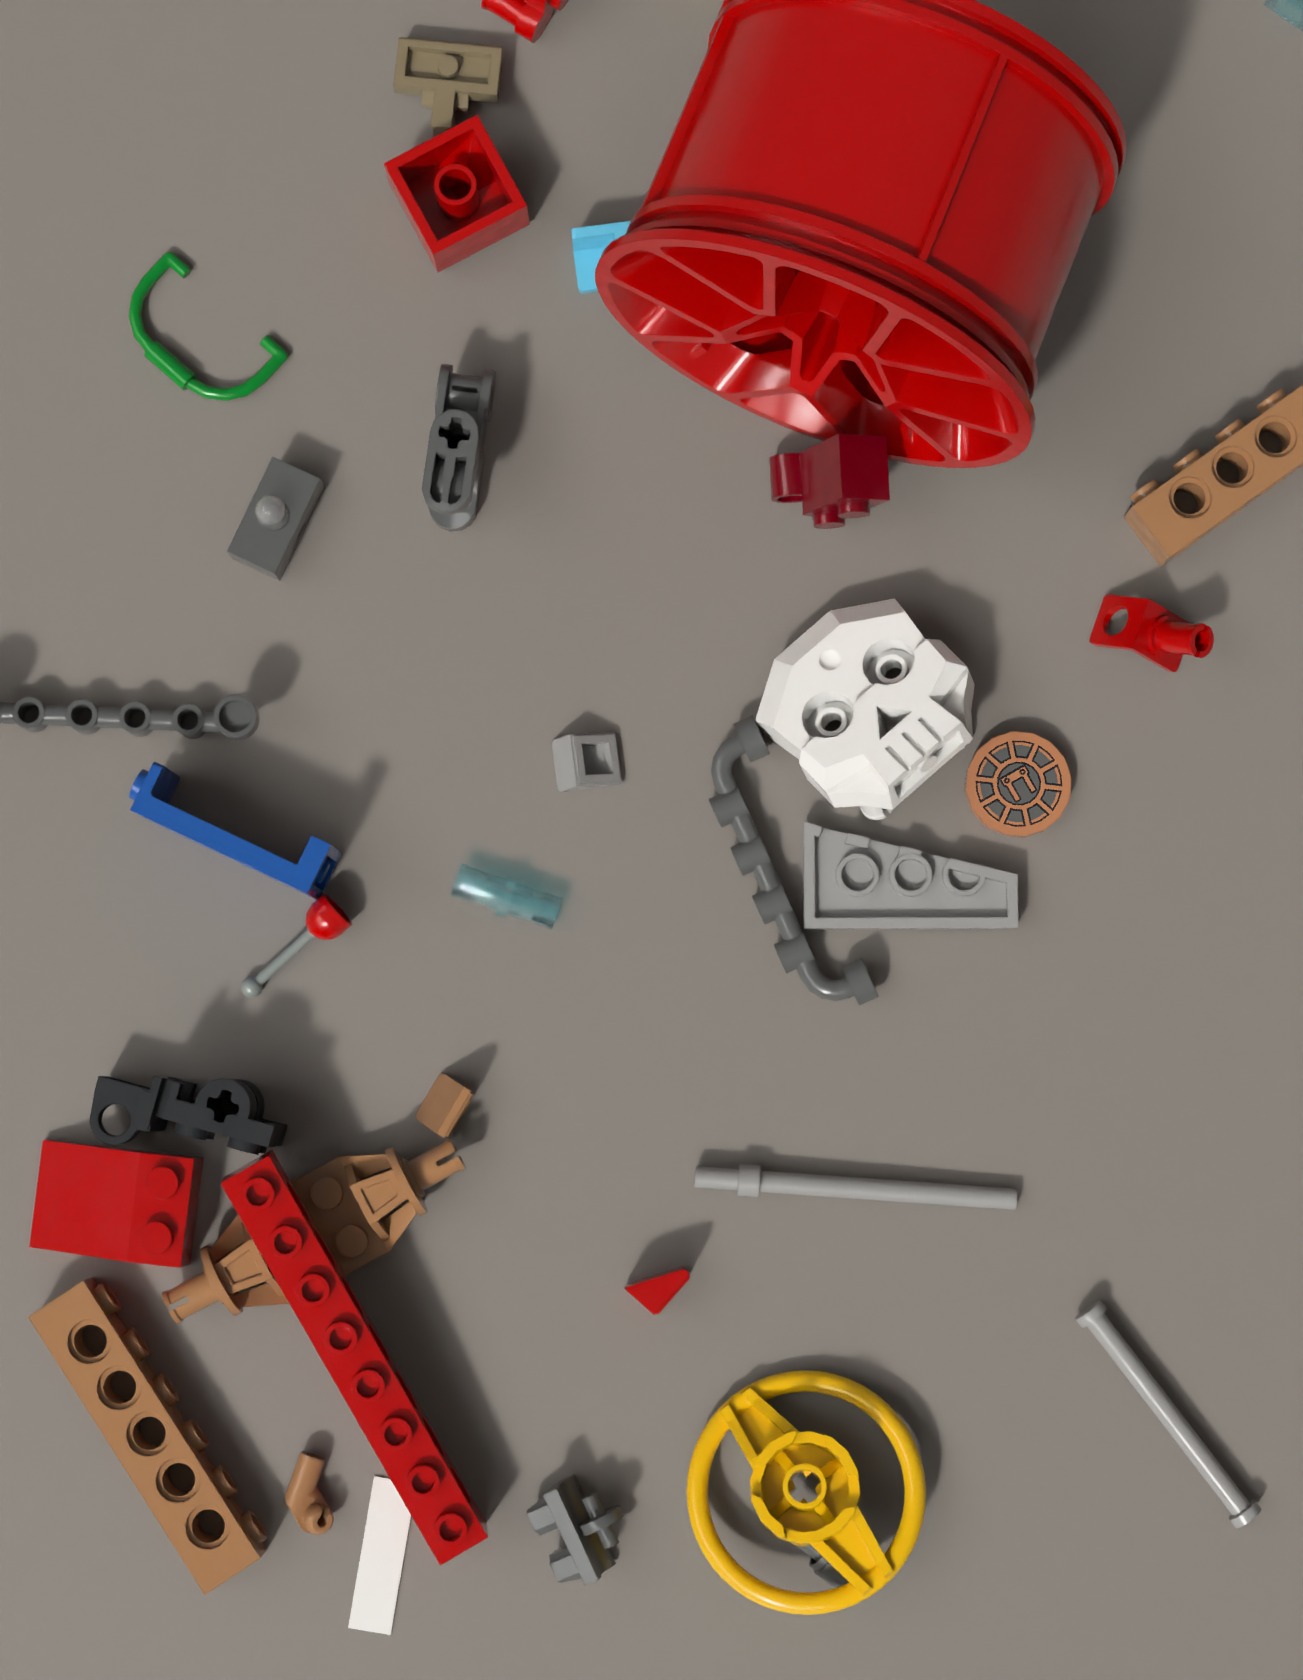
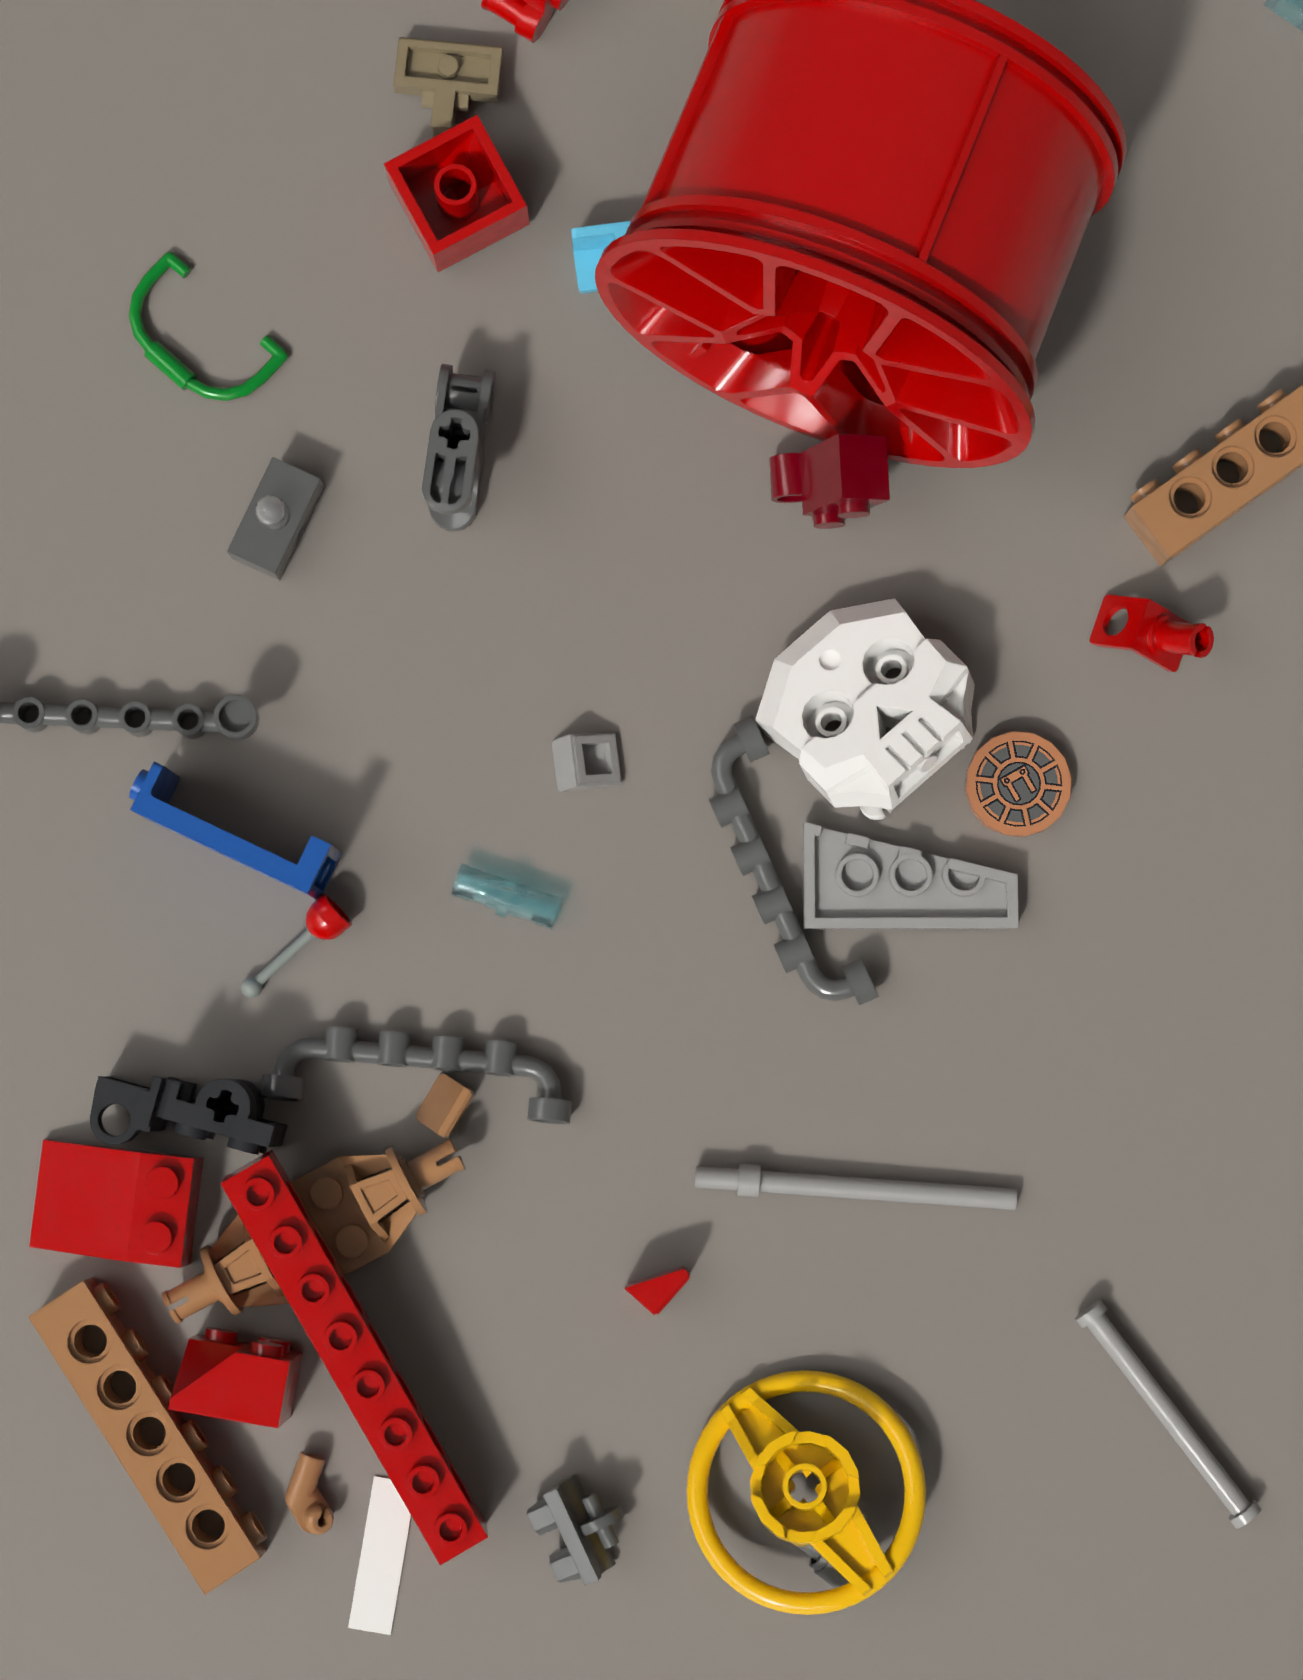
(237, 1378): none -> red slope
(396, 1051): none -> dark grey bar

